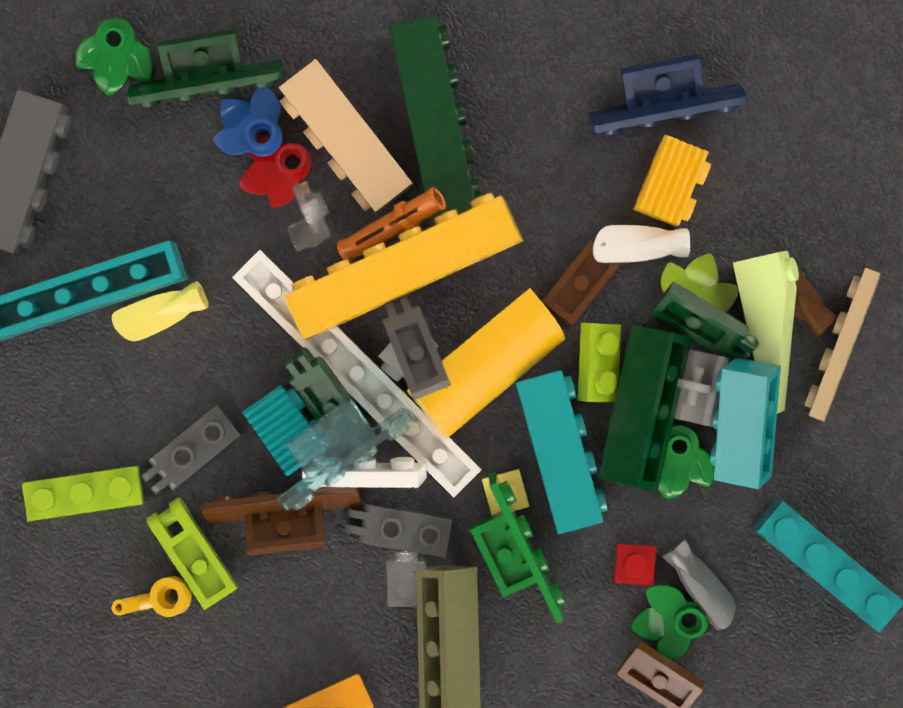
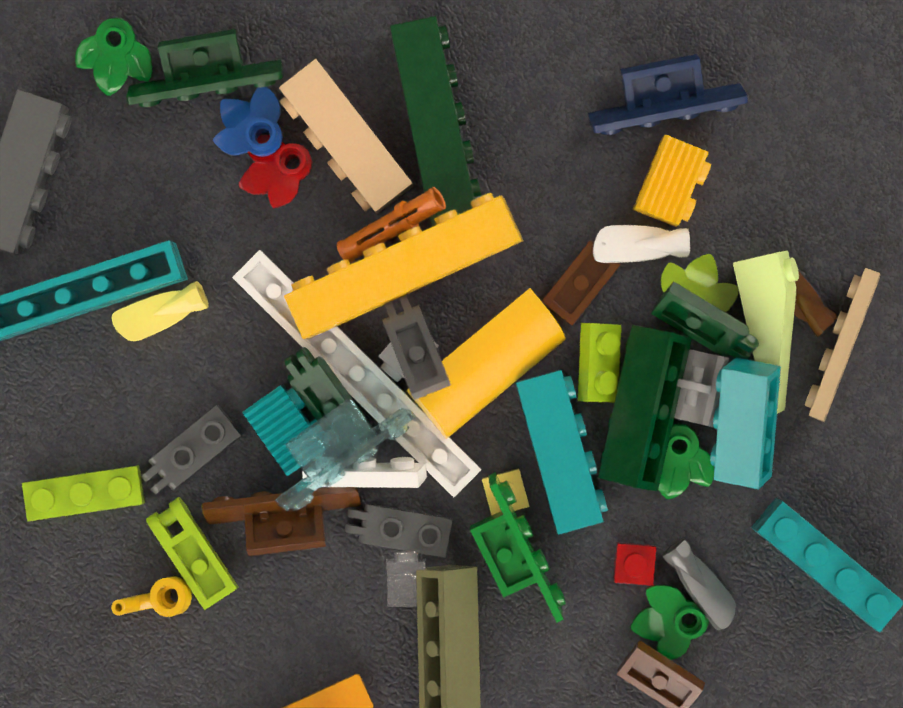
(314, 227): clear bracket -> none

